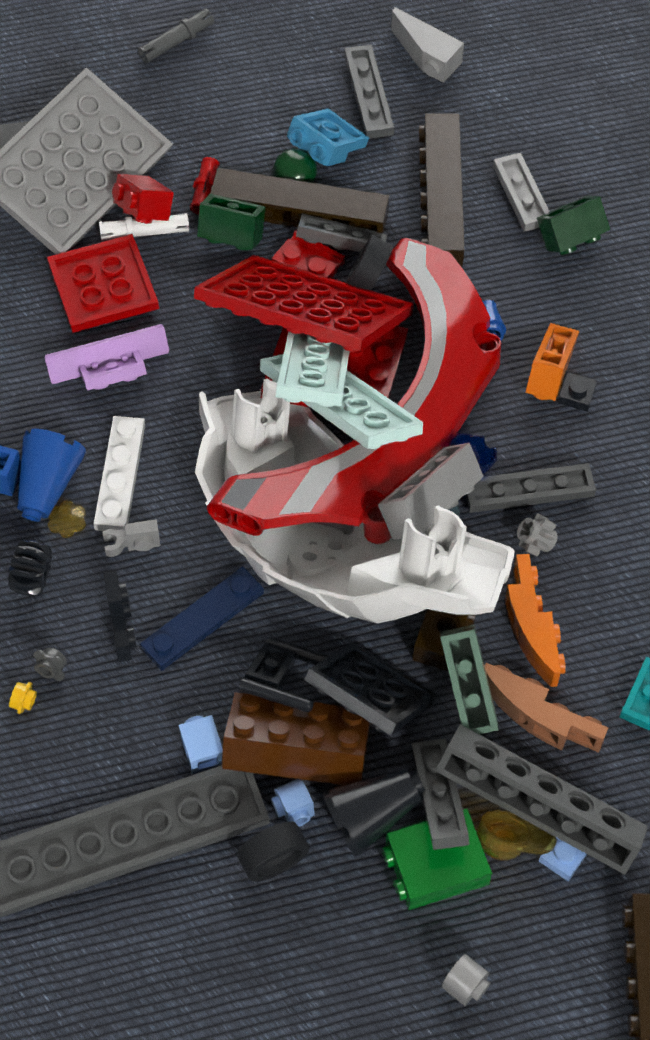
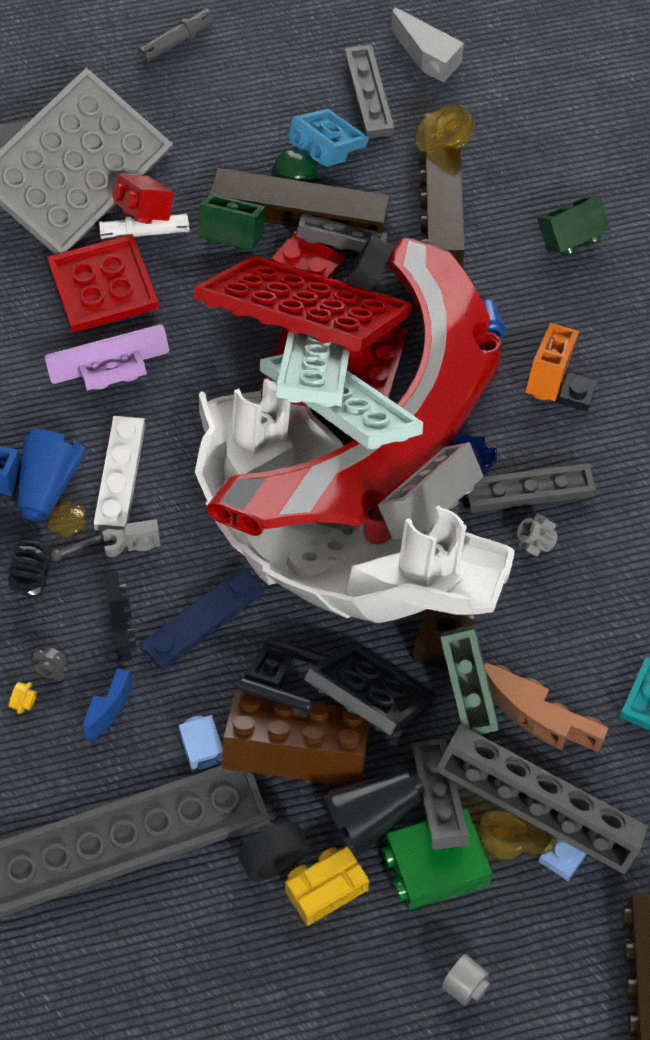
(57, 554): none -> dark grey hinge
(104, 710): none -> blue slope
(207, 172): red pin -> none
(293, 802): light blue plate -> none
(326, 884): none -> yellow brick
(446, 127): none -> clear yellow cap
(520, 190): light grey plate -> none
(532, 626): orange slope -> none

